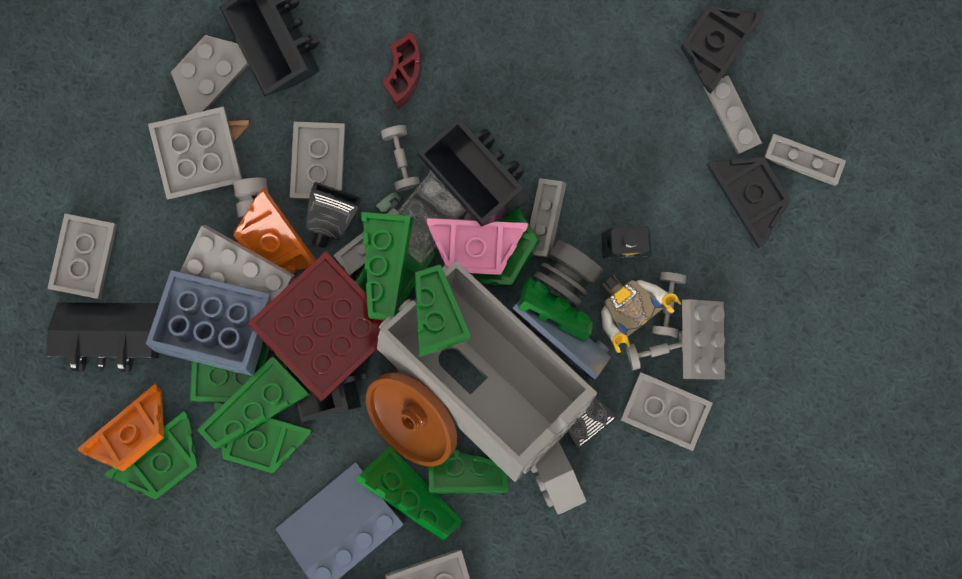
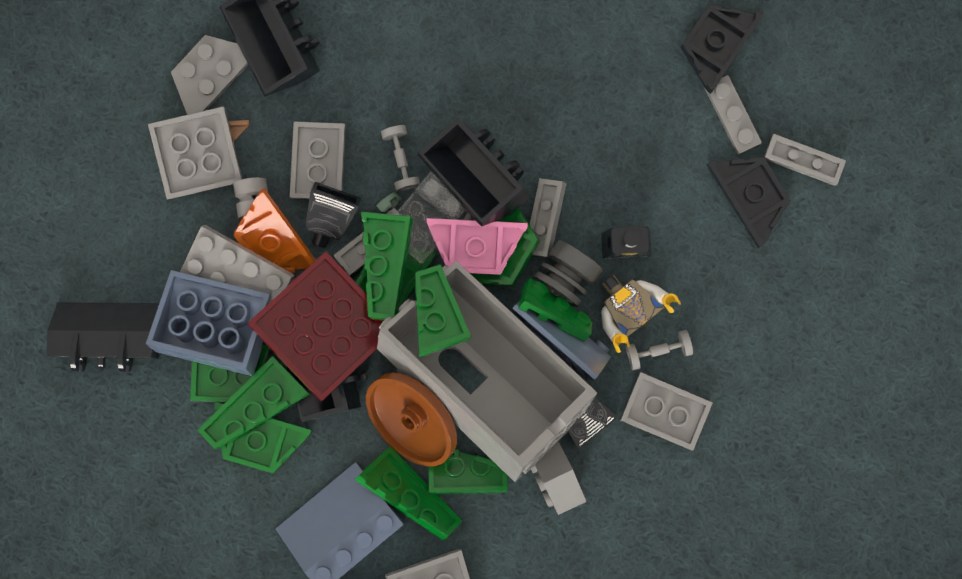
(82, 256): light grey plate -> none
(129, 433): orange wing -> none
(164, 463): green wing -> none
(405, 71): dark red brick -> none
(672, 278): light grey wheel -> none
(703, 339): light grey plate -> none

